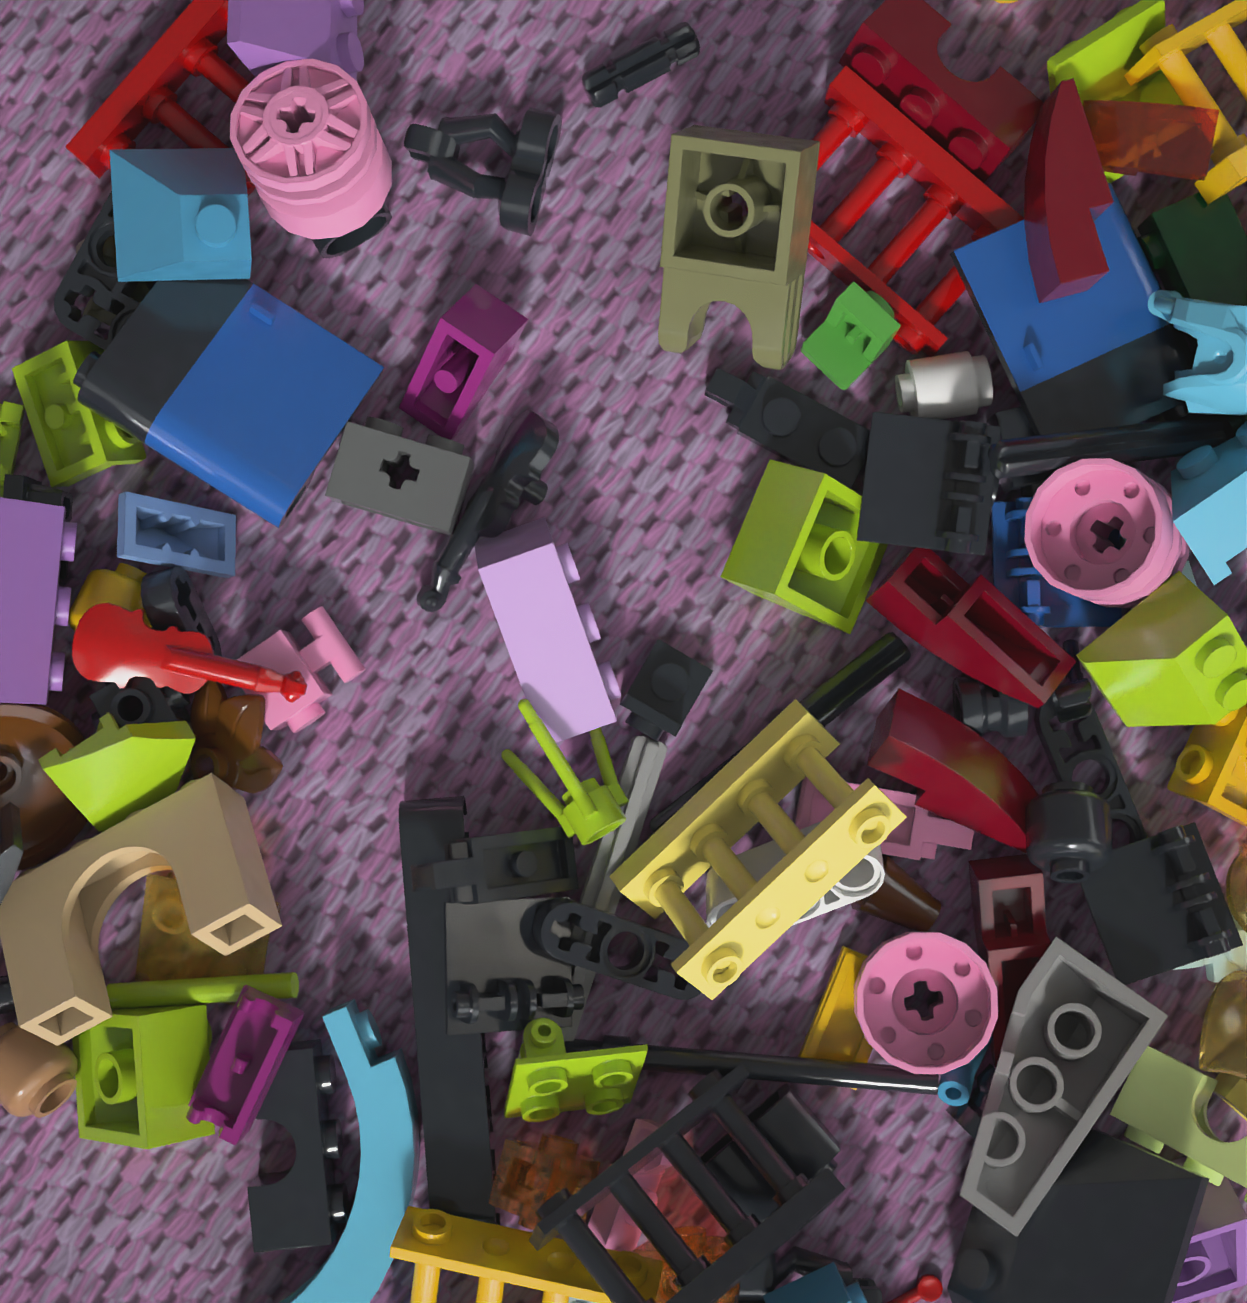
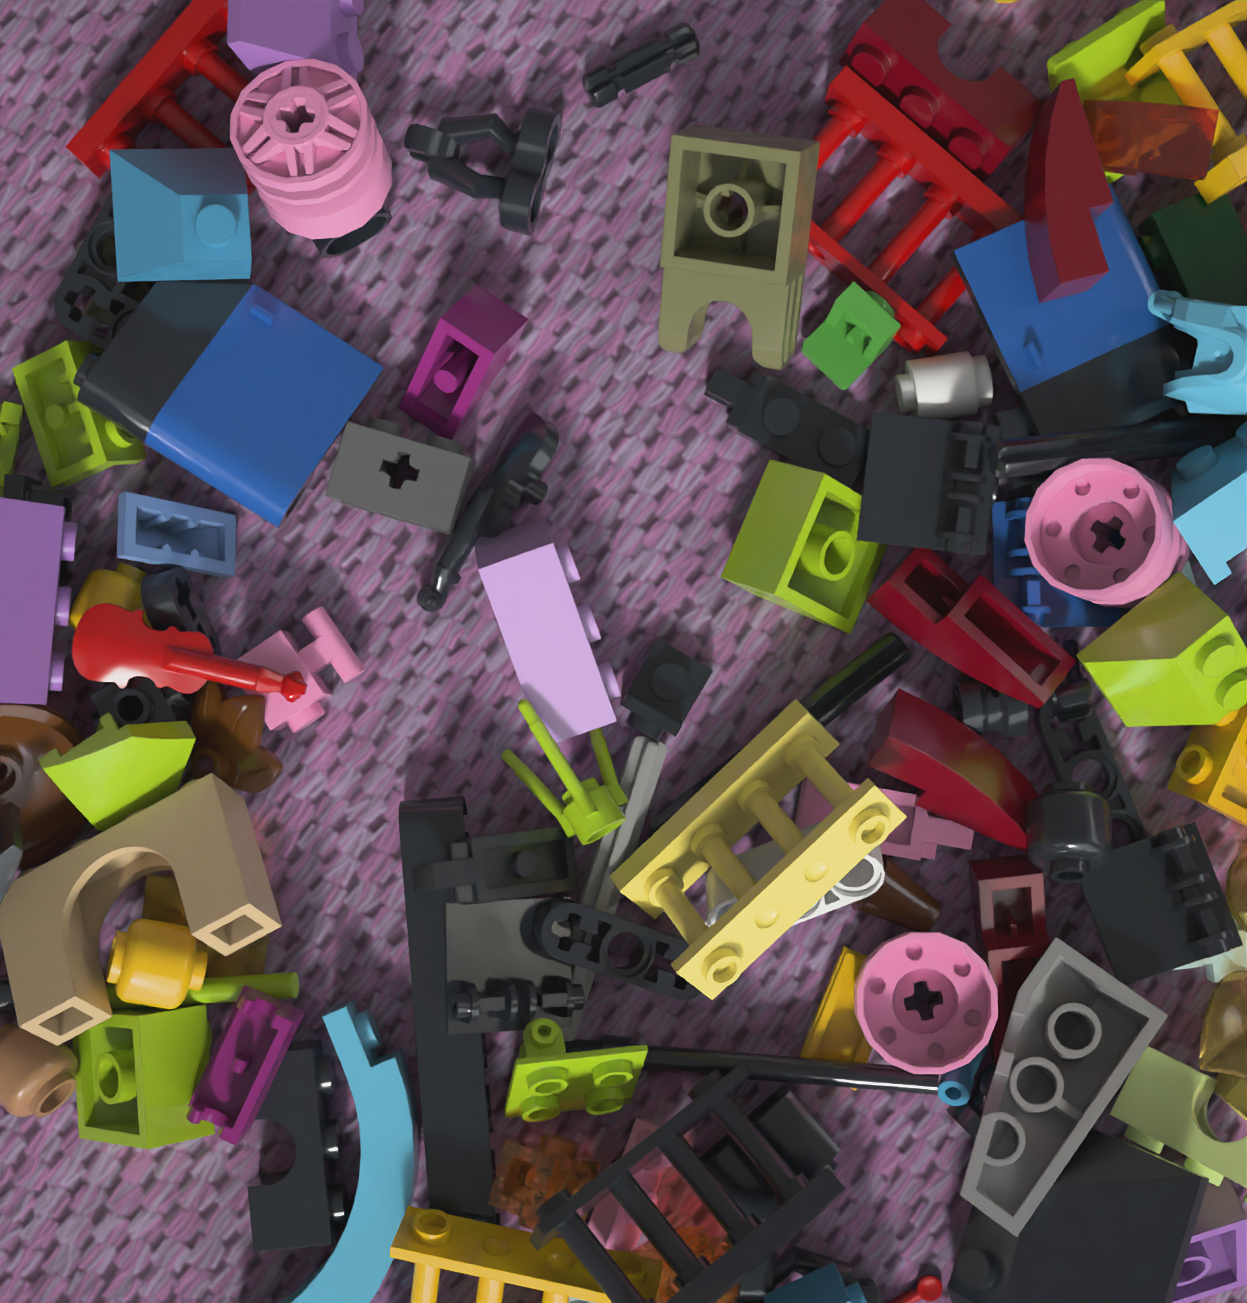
(155, 963): none -> yellow head

